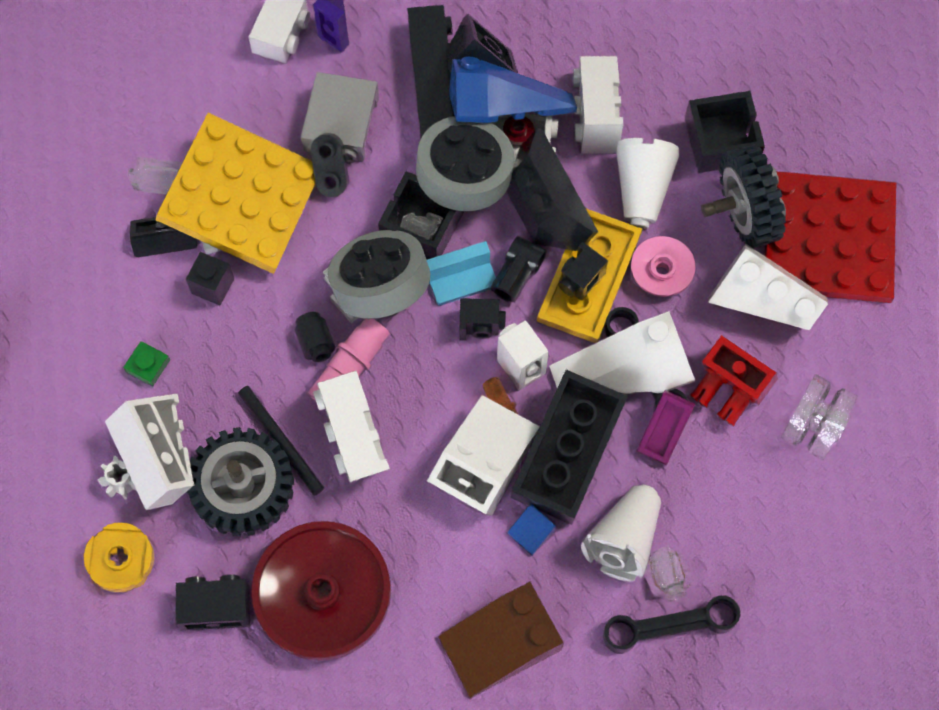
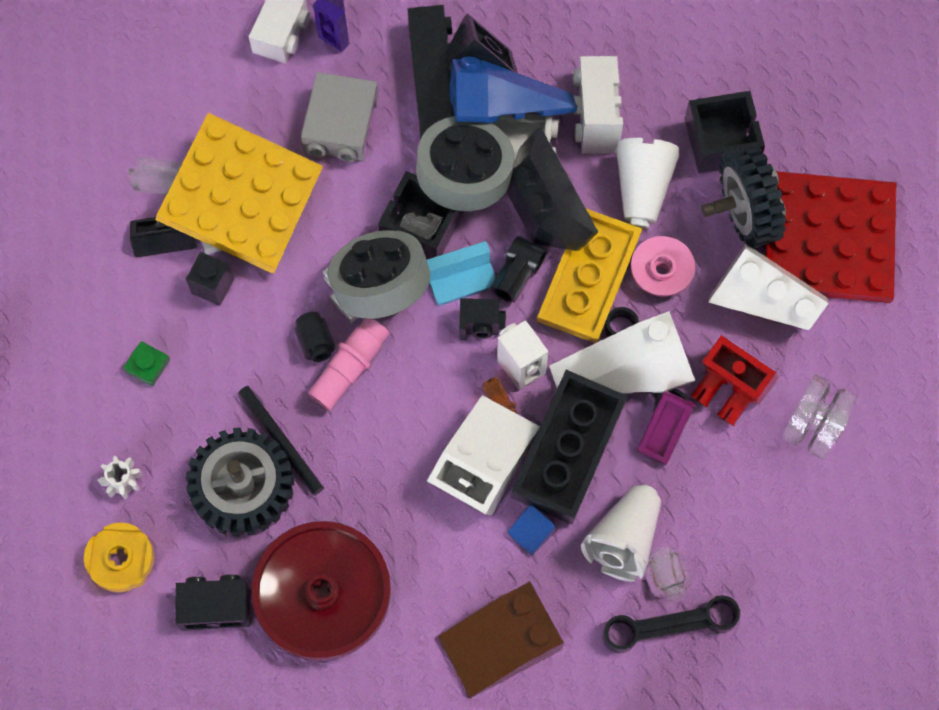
(152, 448): white wedge -> none
(331, 165): black plate -> none
(350, 426): white wedge -> none
(514, 136): dark red plate -> none
(582, 272): black brick -> none

